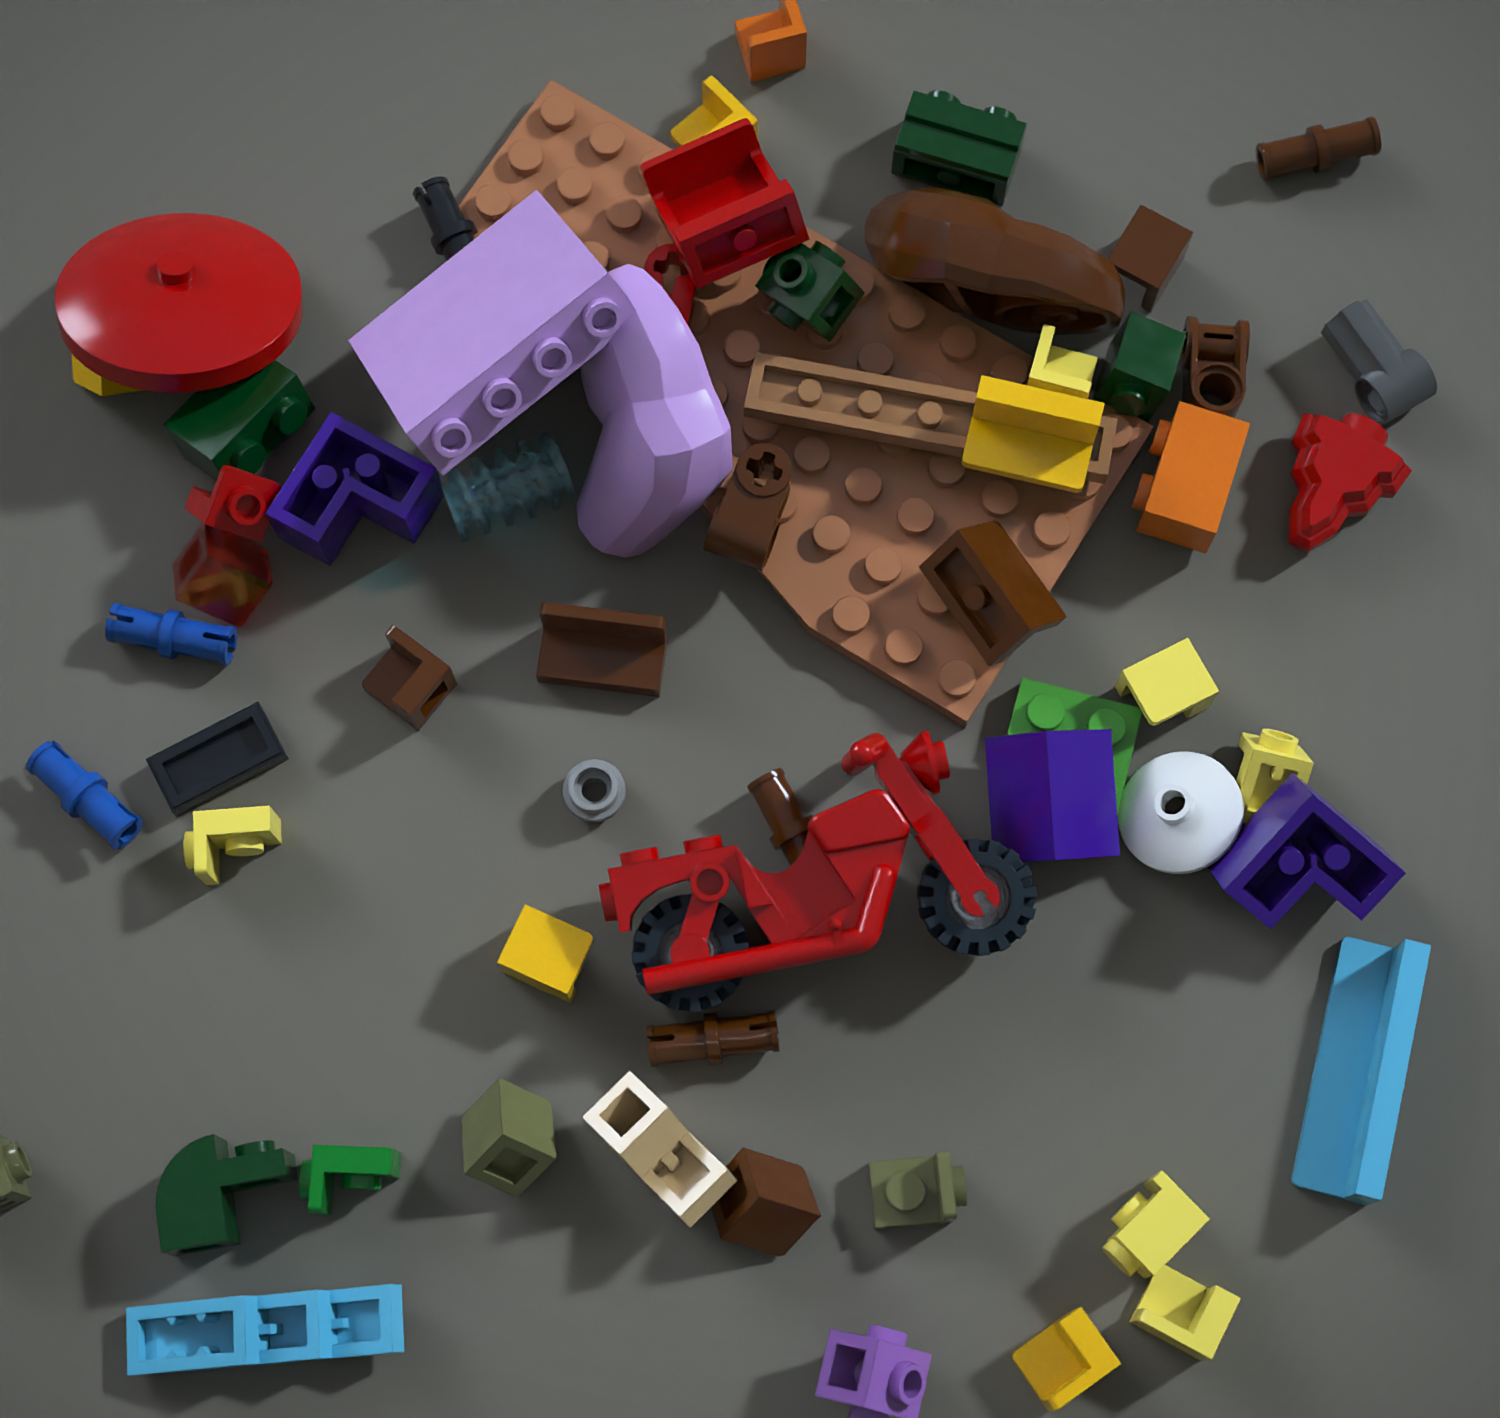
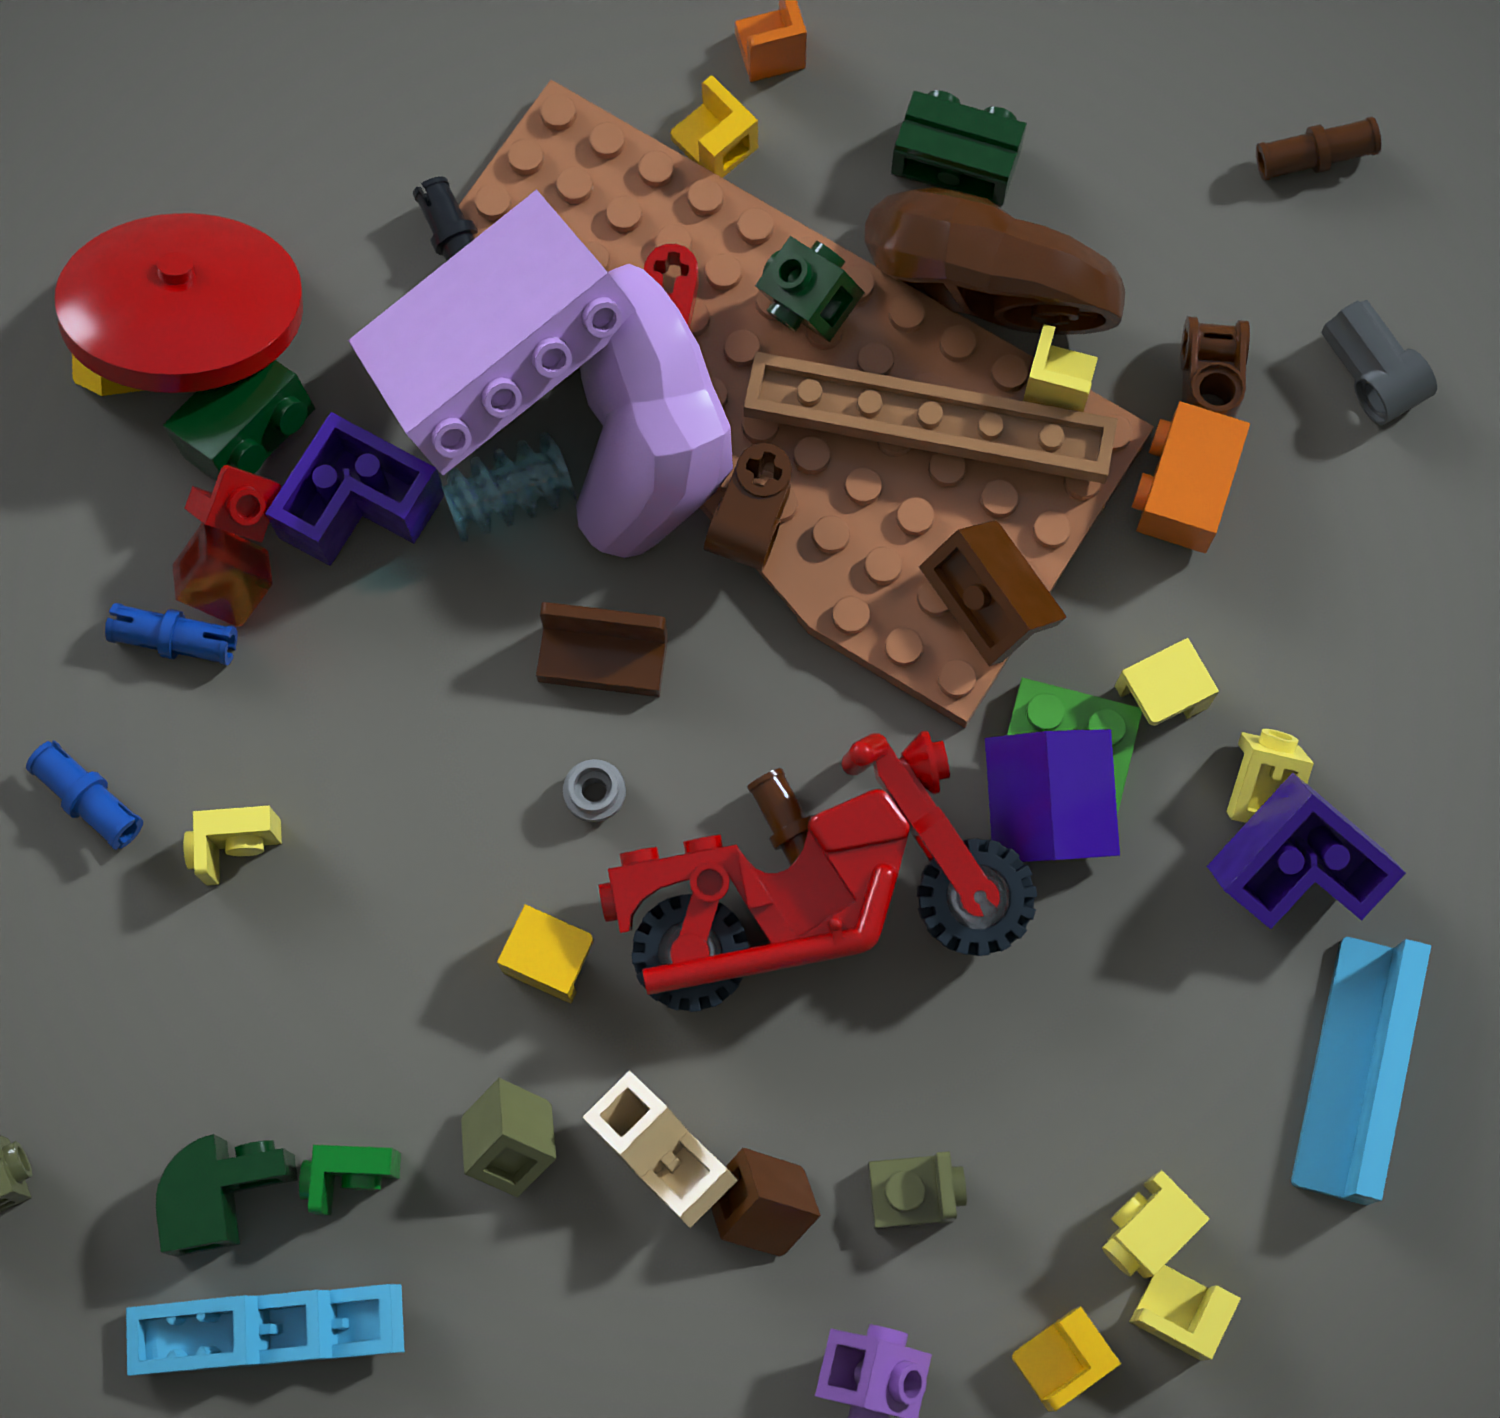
(217, 759): black tile -> none
(409, 679): reddish brown panel -> none
(713, 1038): reddish brown pin -> none
(723, 203): red panel -> none
(1031, 434): yellow panel -> none
(1139, 366): dark green brick -> none
(1150, 252): reddish brown panel -> none
(1198, 832): white dish -> none
(1339, 475): red rock -> none

